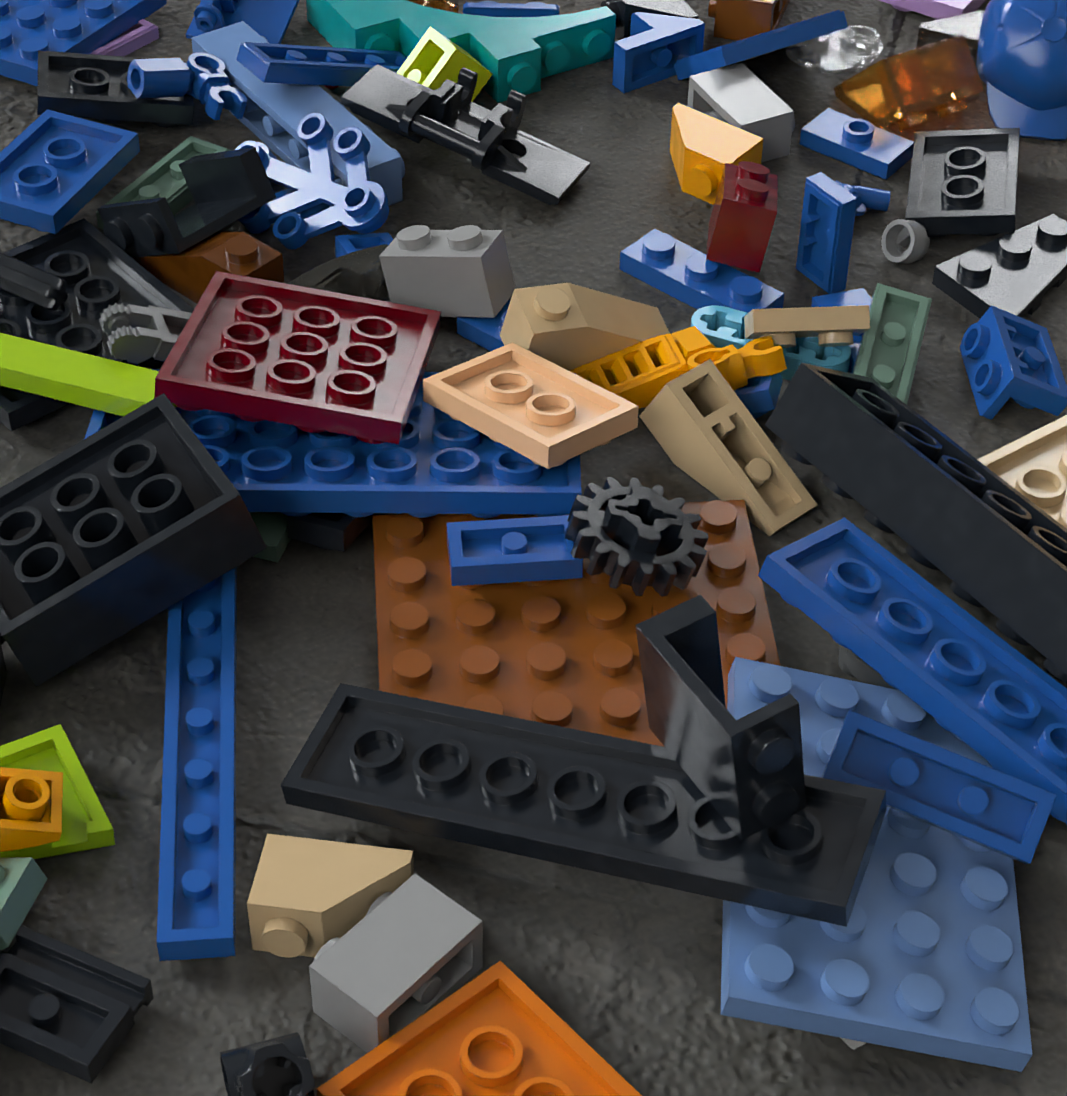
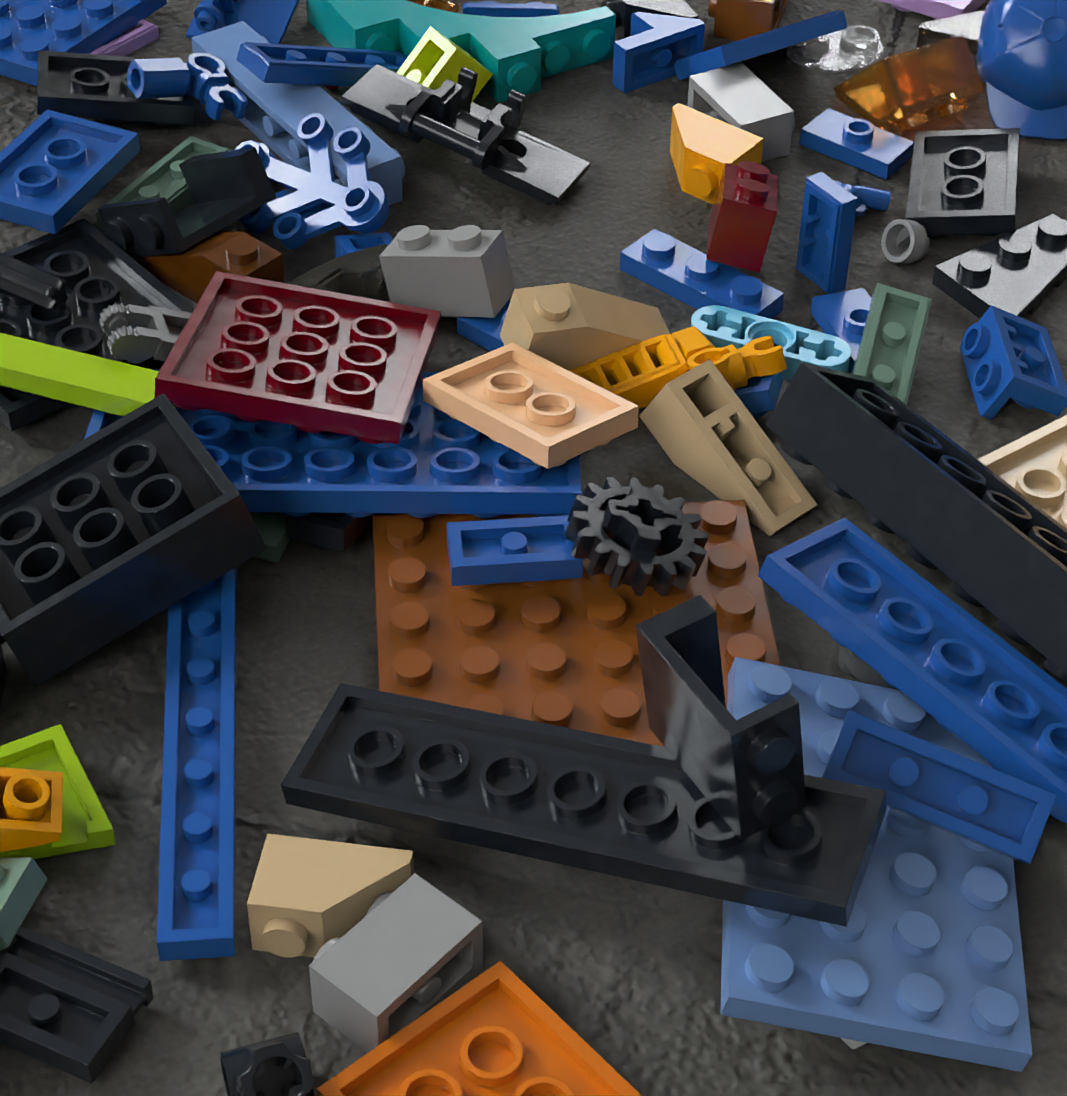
(831, 325): tan plate -> none

